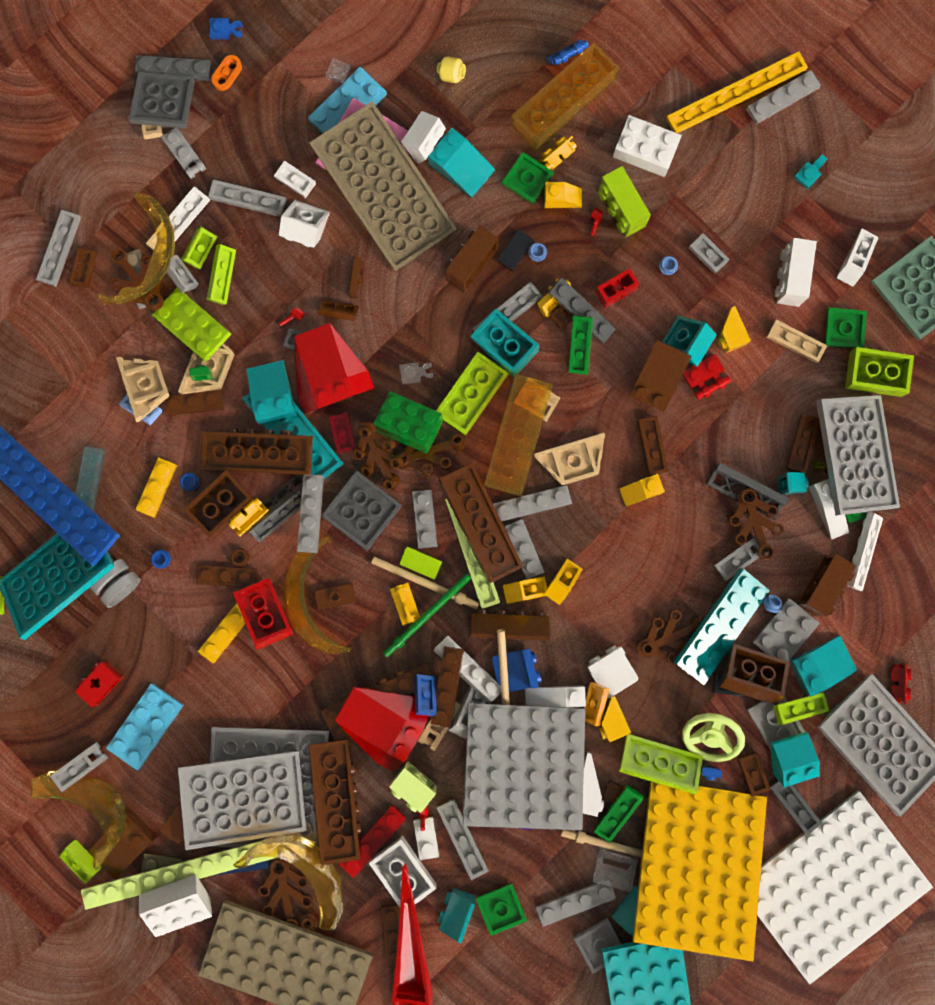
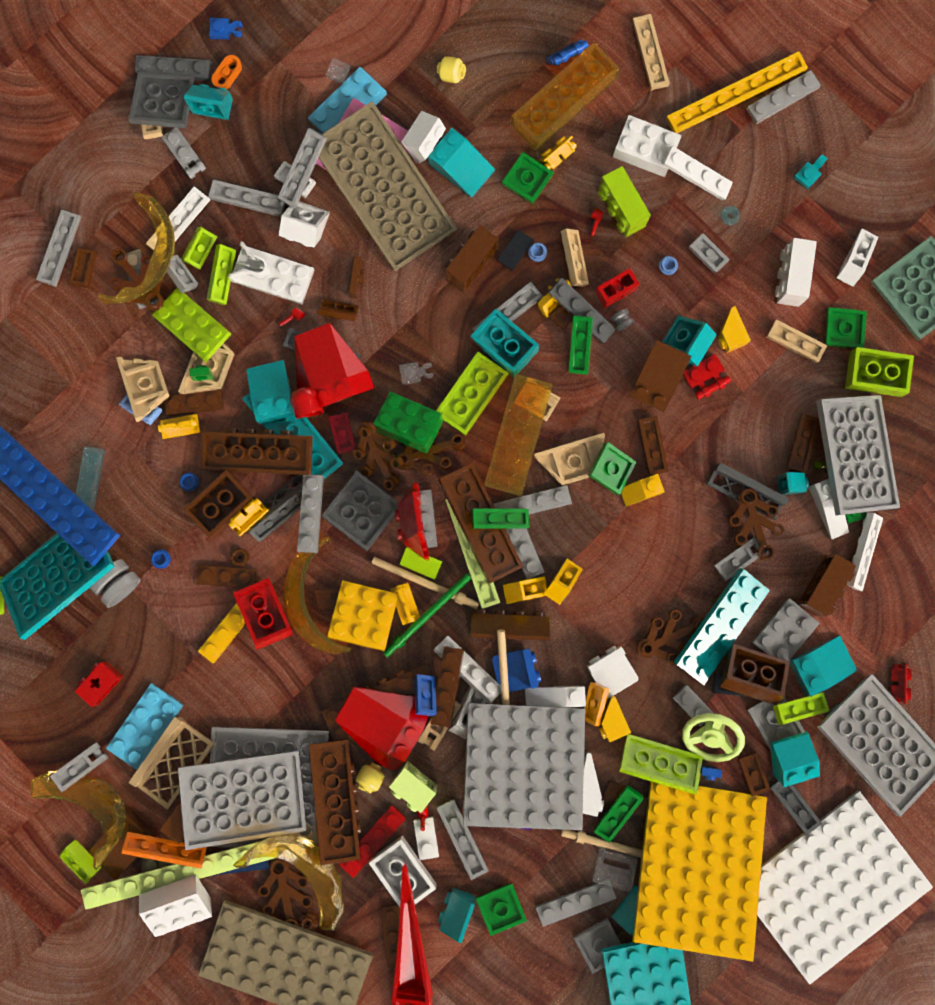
(156, 487): yellow plate -> none
(157, 754): none -> tan fence
(162, 850): none -> orange plate
(179, 426): none -> yellow hinge
(209, 101): none -> teal slope
(272, 274): none -> white plate
(302, 167): none -> light grey plate
(305, 403): none -> red helmet
(363, 615): none -> yellow plate
(370, 778): none -> light yellow head
(411, 522): none -> red wedge
(500, 518): none -> green plate
(562, 195): yellow slope -> none
(574, 257): none -> tan plate
(612, 468): none -> plate
(622, 319): none -> flat silver wheel
(650, 52): none -> tan plate
(691, 703): none -> light grey plate
(697, 173): none -> white plate
(730, 210): none -> clear light blue plate
(772, 603): medium blue plate -> none

